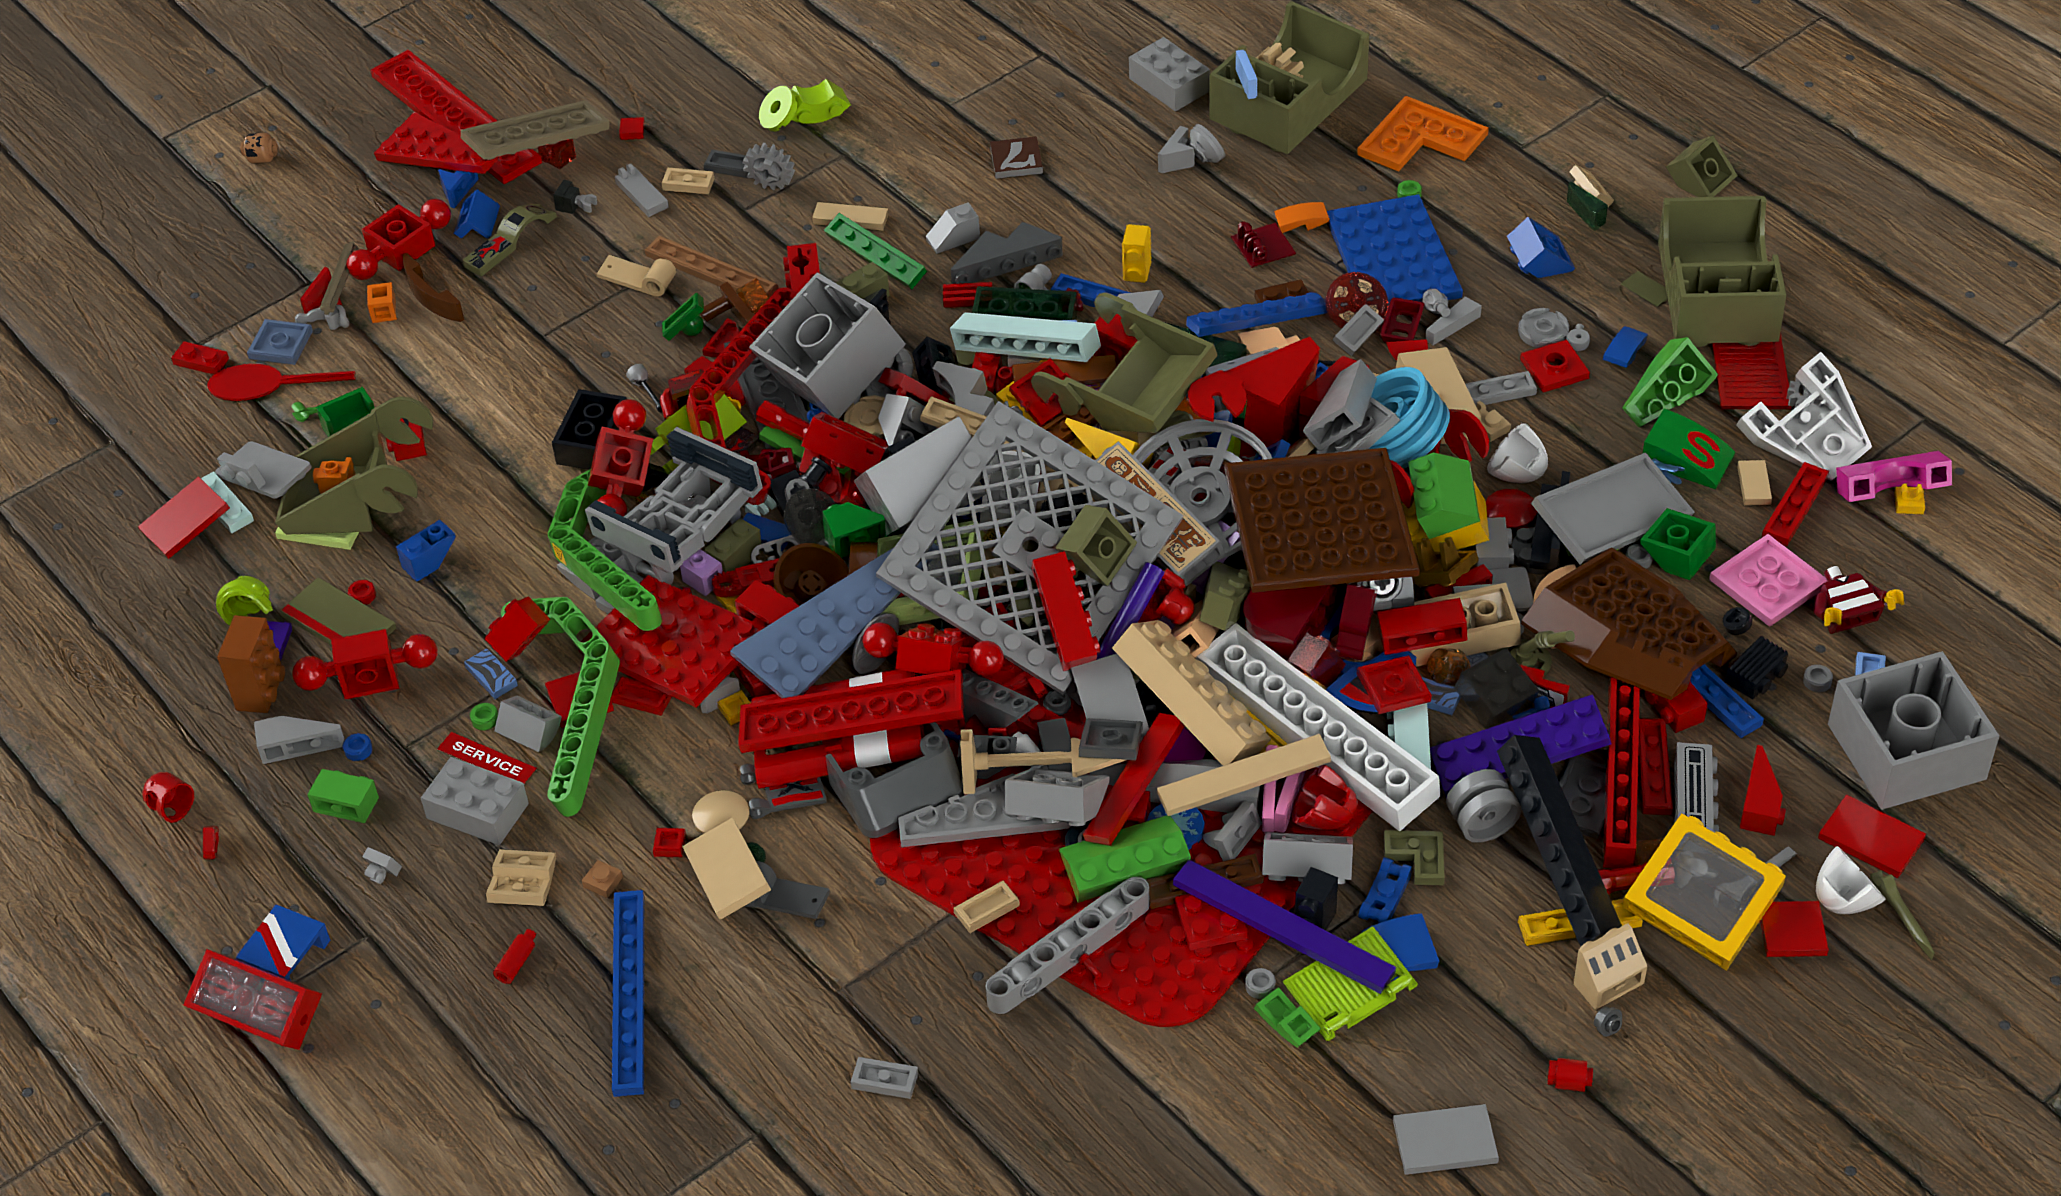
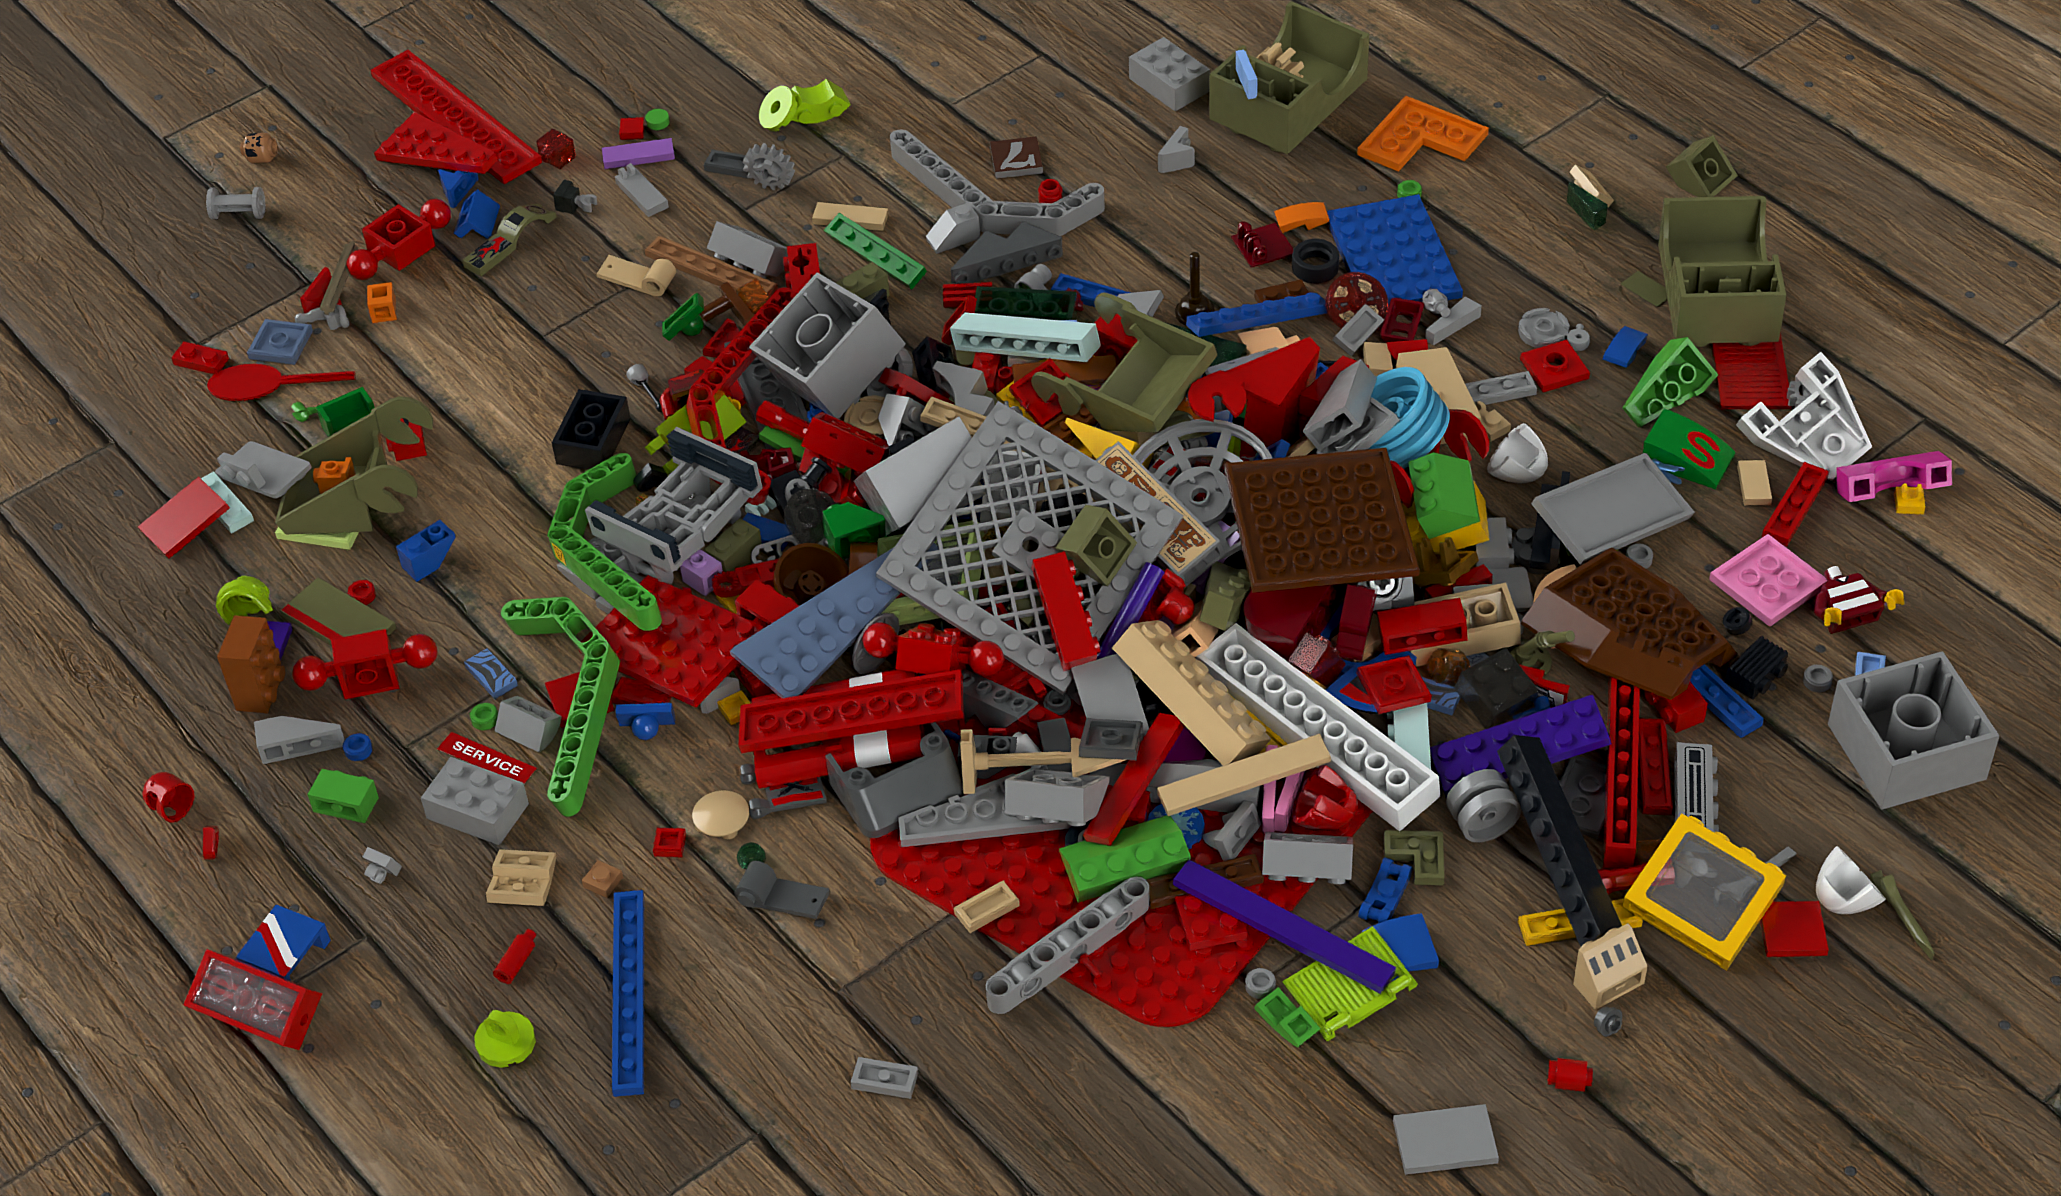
(235, 203): none -> light grey hose
(442, 304): reddish brown slope -> none
(504, 1038): none -> lime tile
(516, 628): red brick -> none
(534, 130): dark tan plate -> none
(621, 456): red brick -> none
(638, 153): none -> medium lavender tile
(645, 718): none -> blue tile
(657, 119): none -> bright green tile
(688, 180): tan plate -> none
(726, 868): tan tile -> none
(747, 249): none -> light grey slope
(967, 306): none -> red tile
(994, 216): none -> light grey beam
(1049, 191): none -> red brick
(1136, 253): yellow brick -> none
(1194, 301): none -> dark brown piece
(1205, 145): light grey piece -> none
(1315, 273): none -> black tyre
(1317, 898): black brick -> none
(1377, 357): none -> tan tile
(1512, 505): red dish -> none
(1539, 250): blue slope -> none
(1680, 542): green slope -> none
(1763, 798): red slope -> none
(1872, 836): red tile -> none

